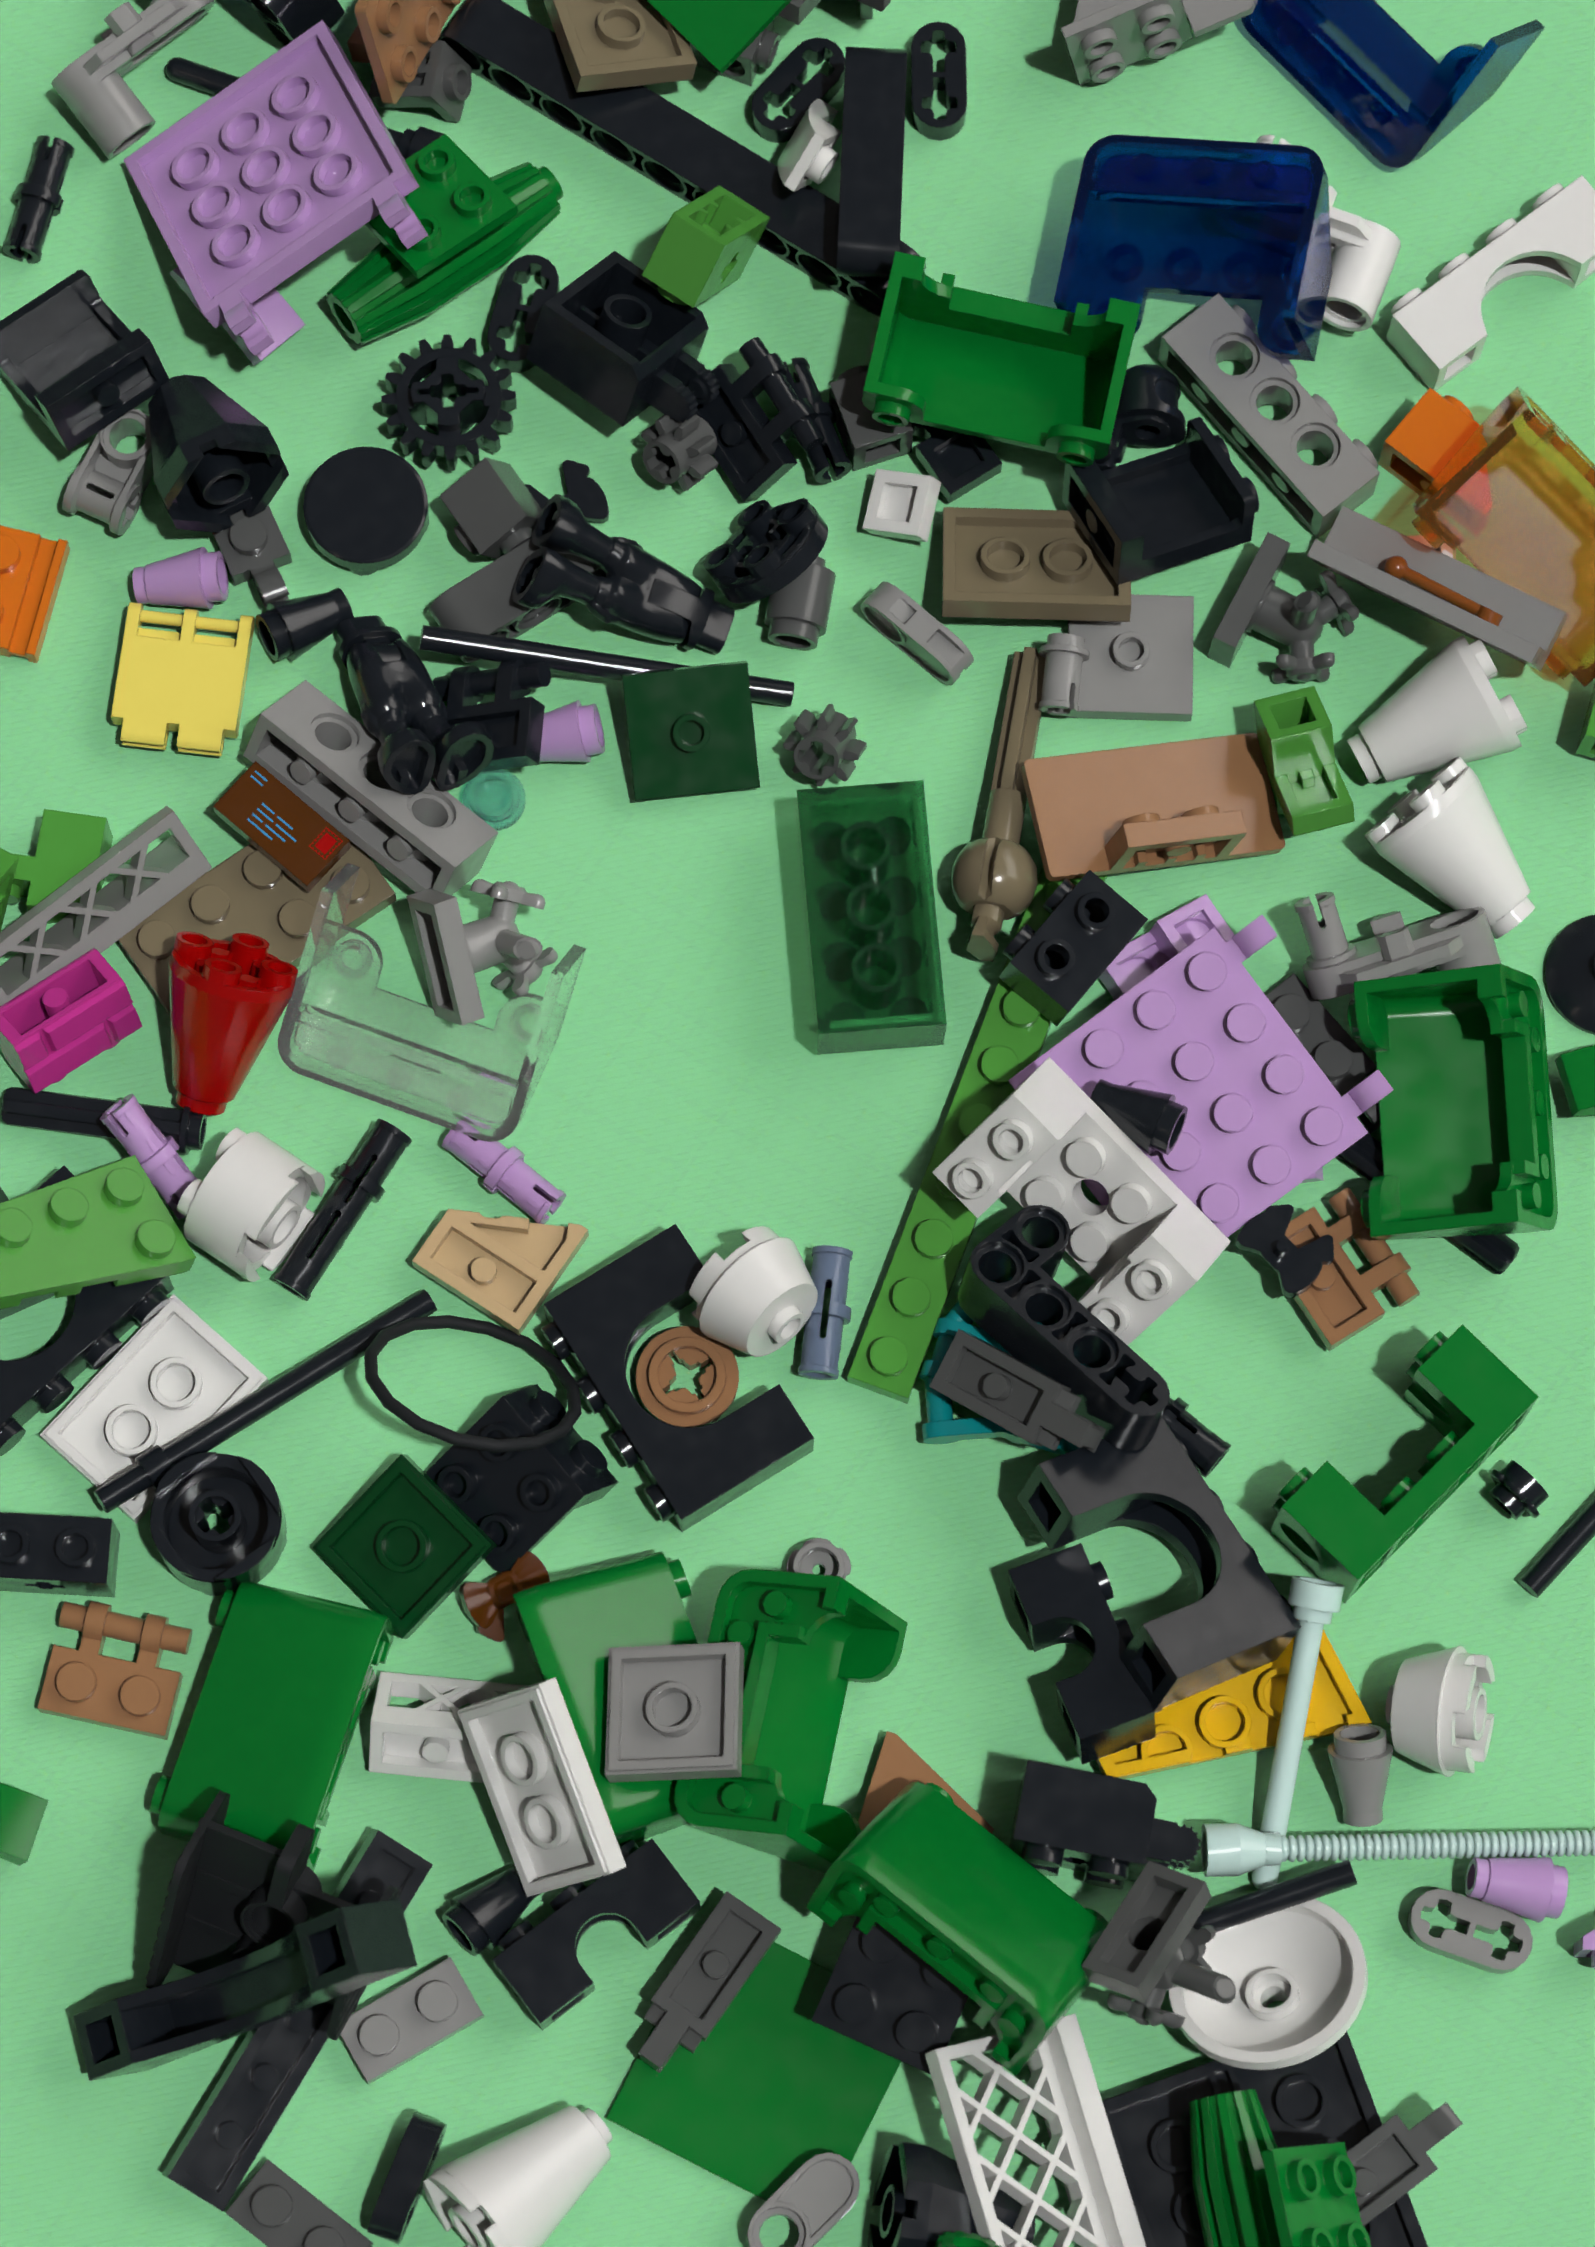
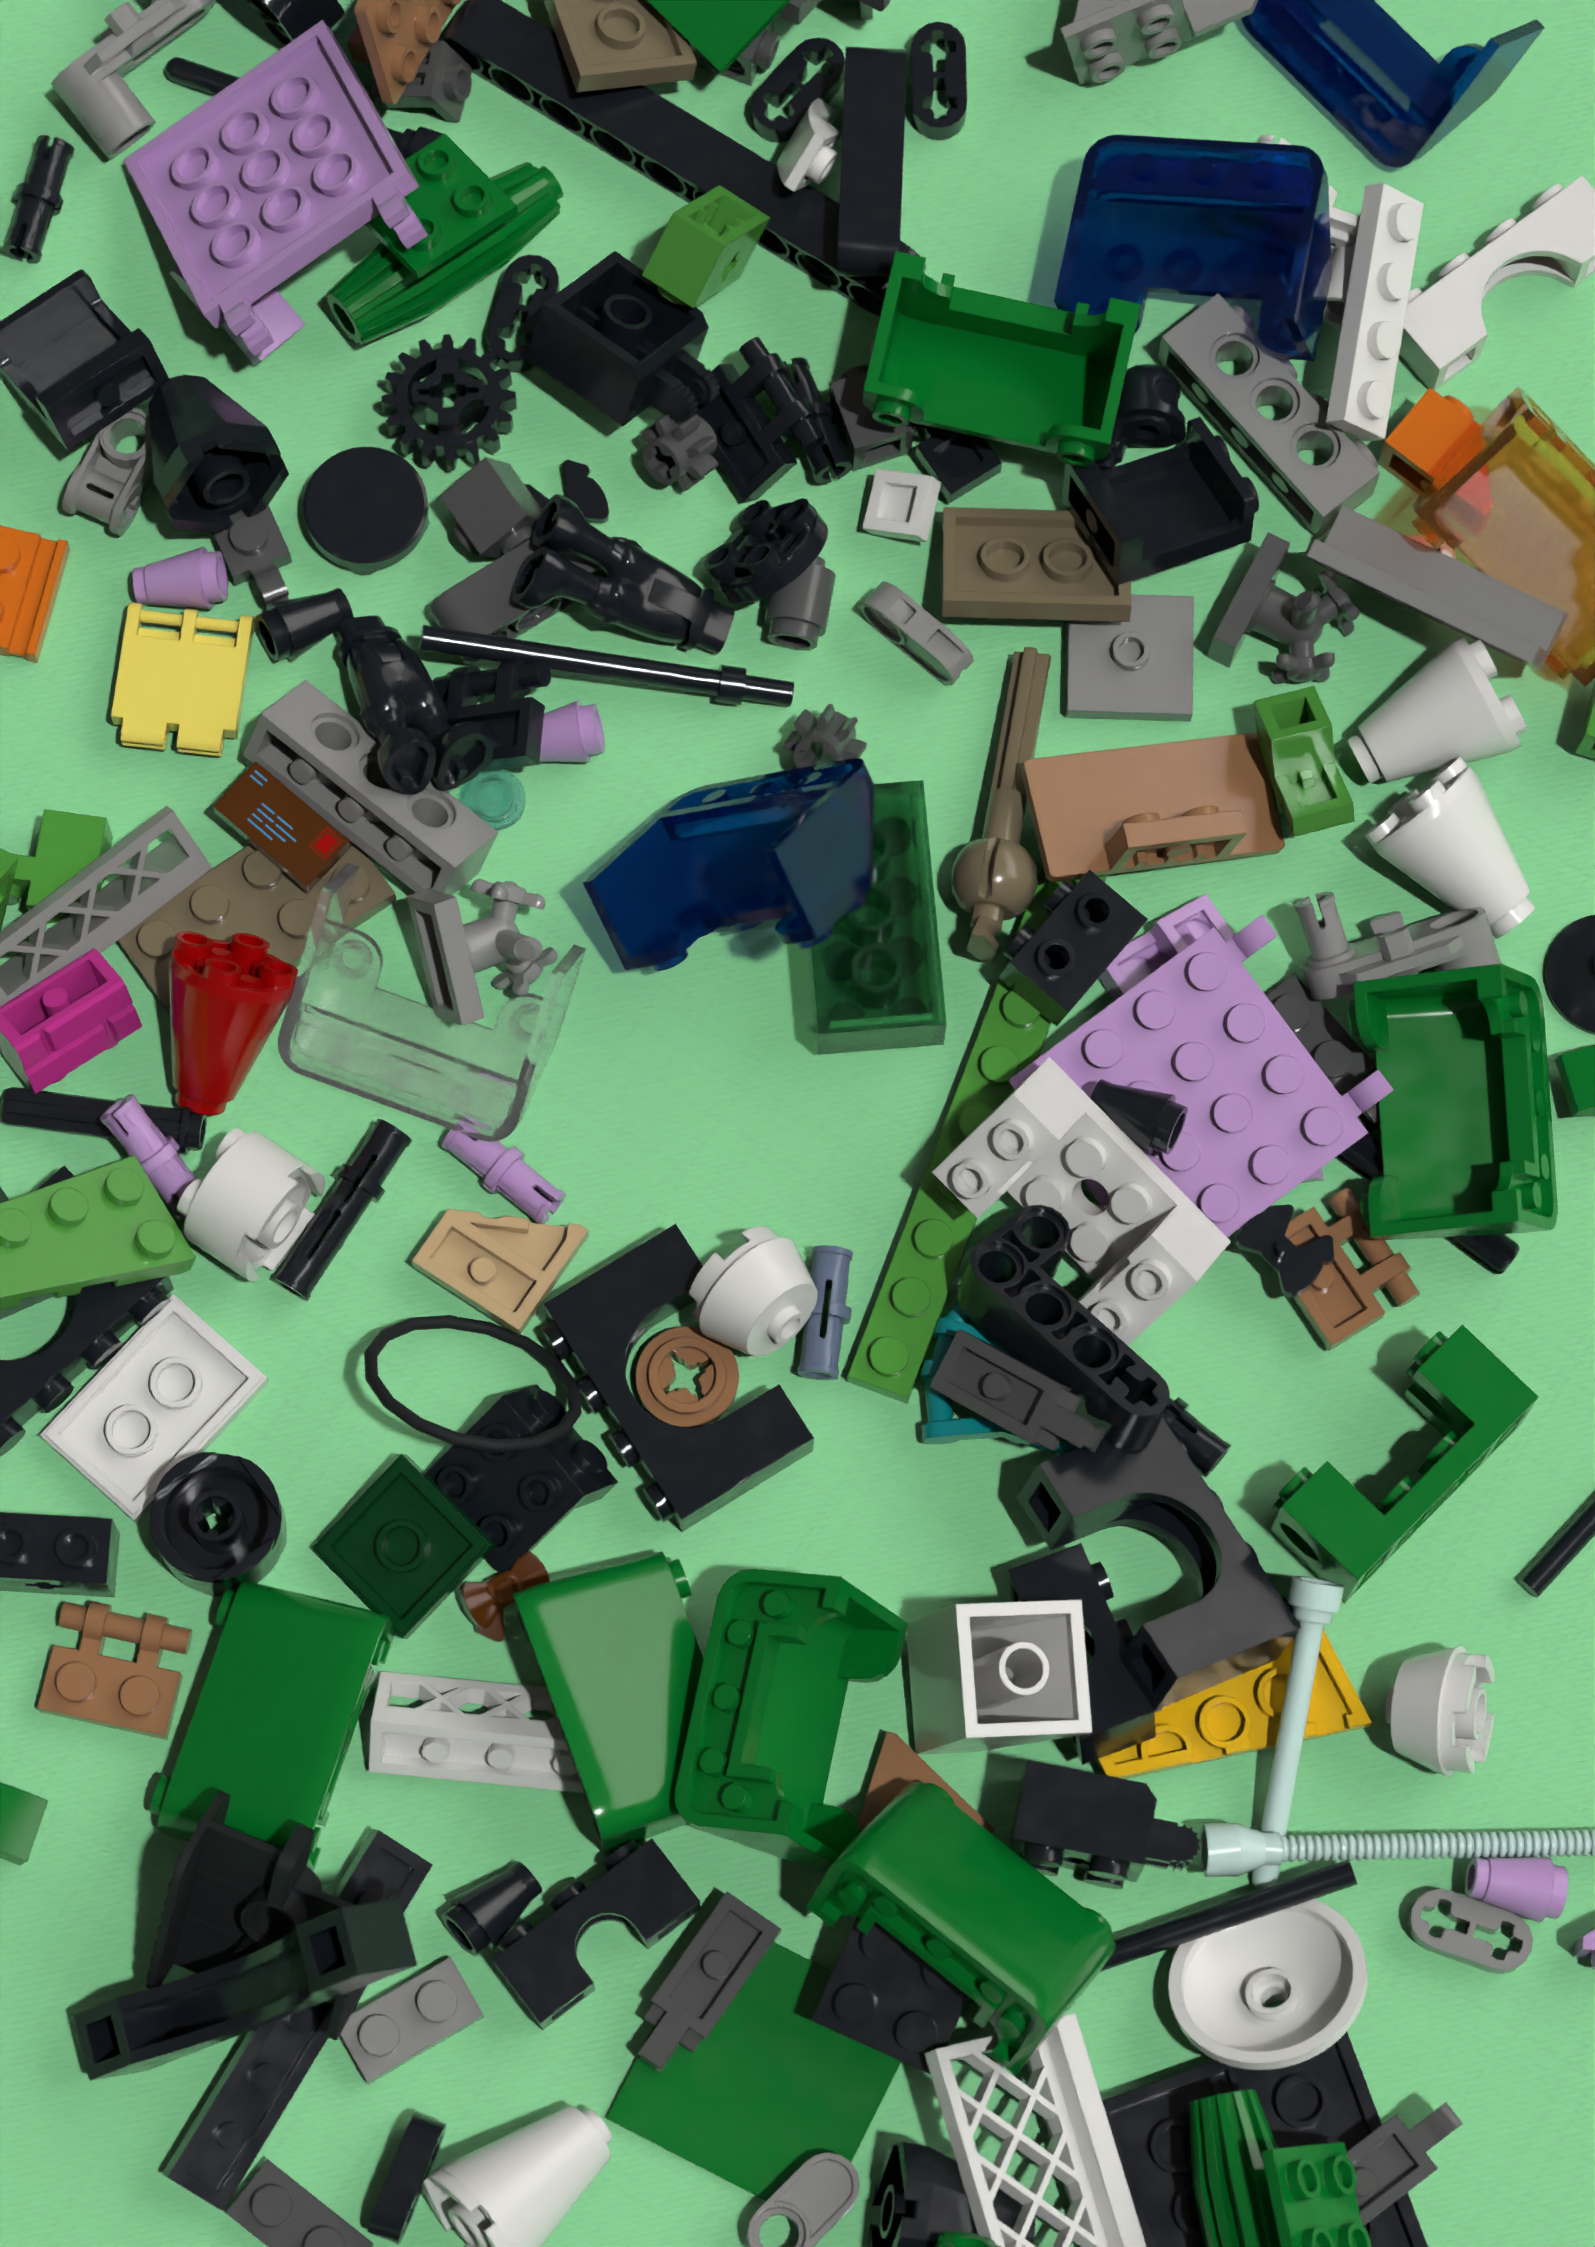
(157, 1462): black bar -> none
(541, 1788): white tile -> none
(674, 1712): light grey plate -> none
(690, 730): dark green plate -> none
(741, 856): none -> clear blue windscreen
(819, 1552): light grey plate -> none
(998, 1675): none -> white slope
(1062, 673): light grey pin -> none
(1156, 1948): dark grey piece -> none
(1361, 1771): light grey cone -> none
(1374, 312): none -> white plate
(1398, 567): dark orange hinge -> none
(1517, 1491): black plate -> none

